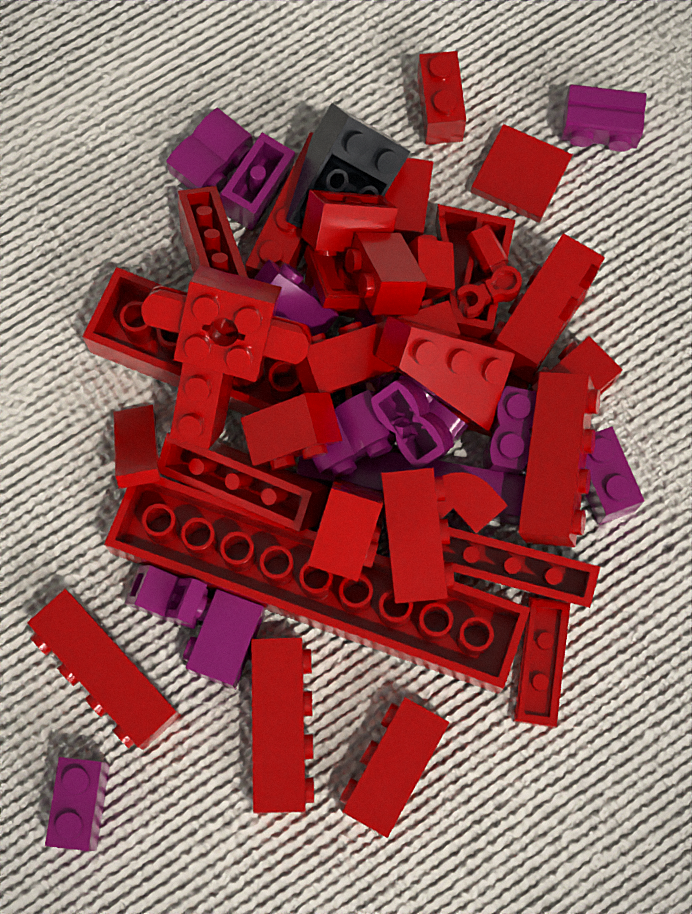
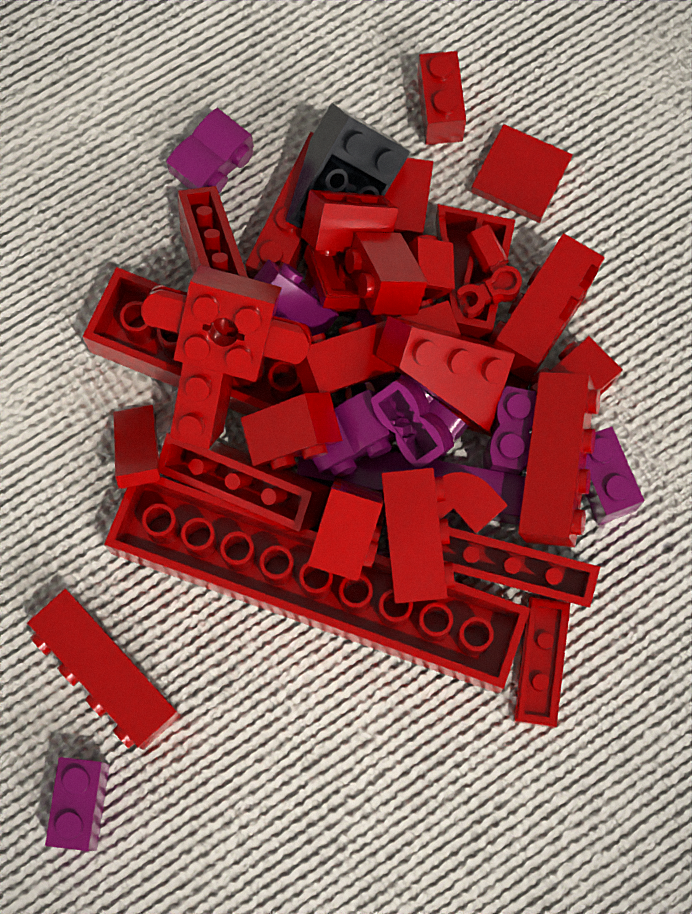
(167, 596): magenta brick -> none
(224, 639): magenta brick -> none
(257, 181): magenta brick -> none
(279, 726): red brick -> none
(393, 766): red brick -> none
(603, 117): magenta brick -> none

